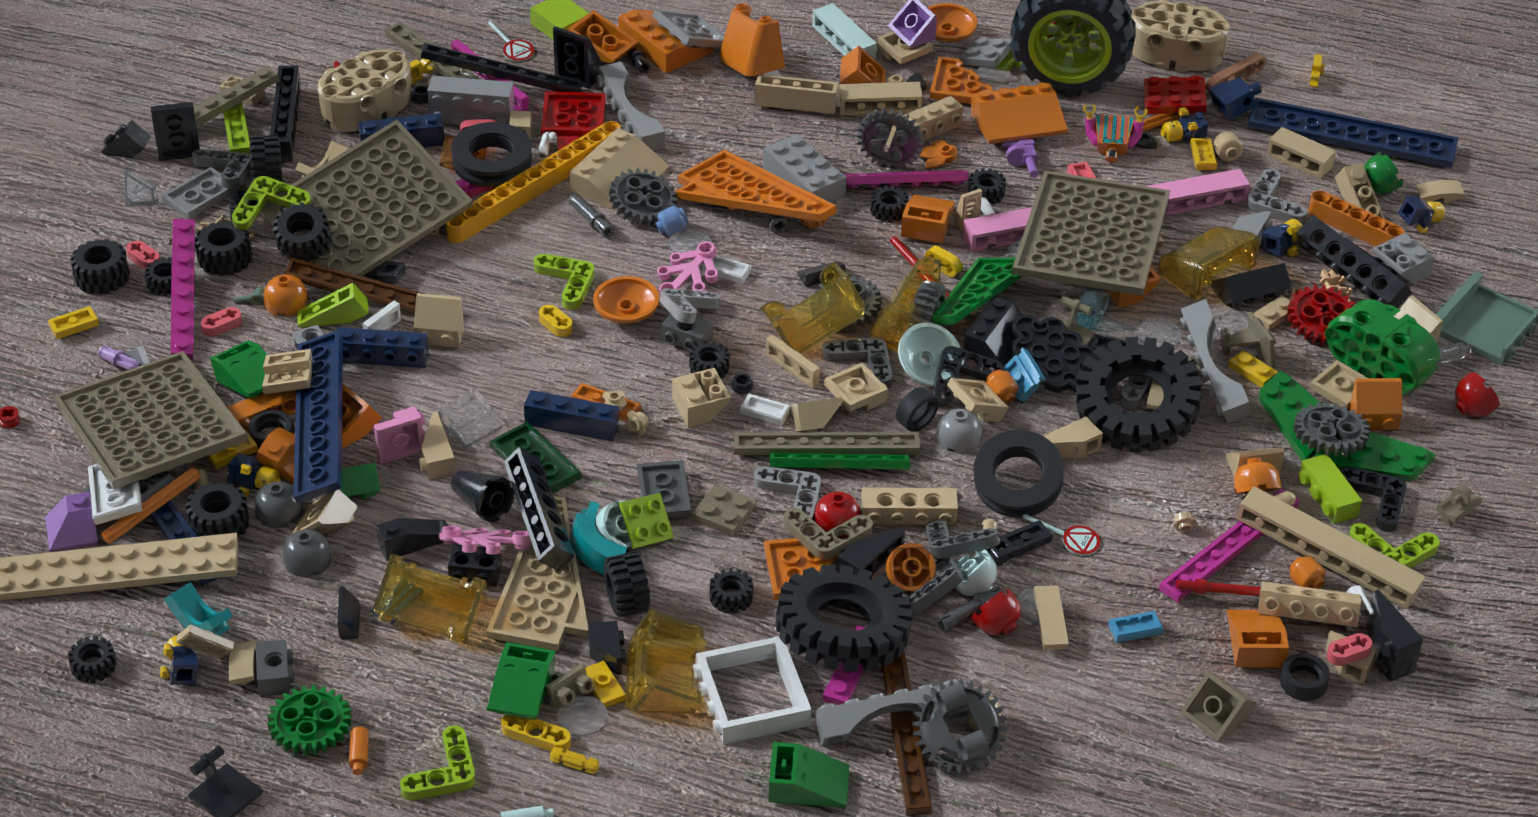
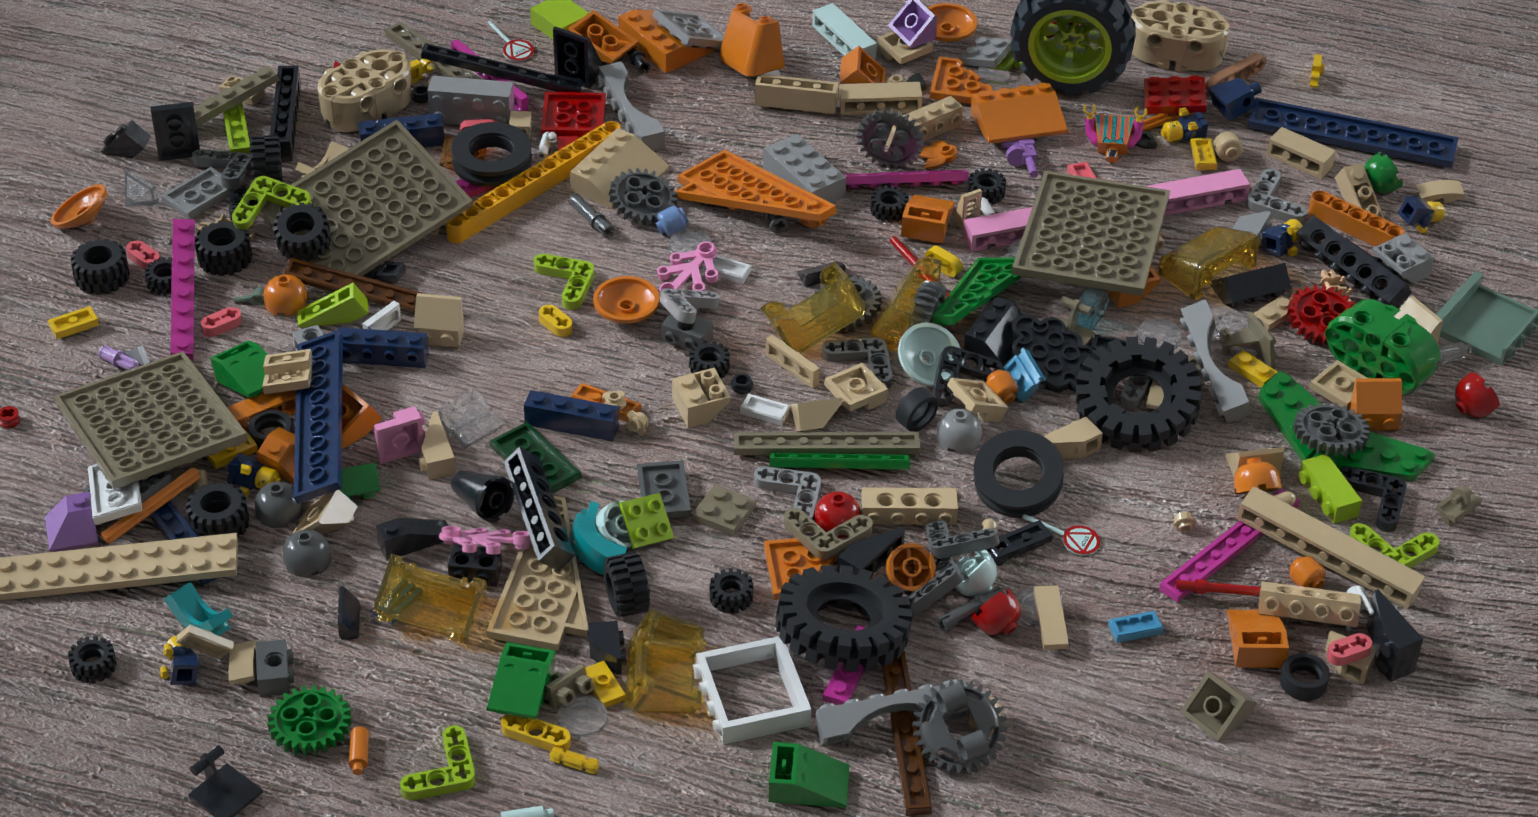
(80, 208): none -> orange dish

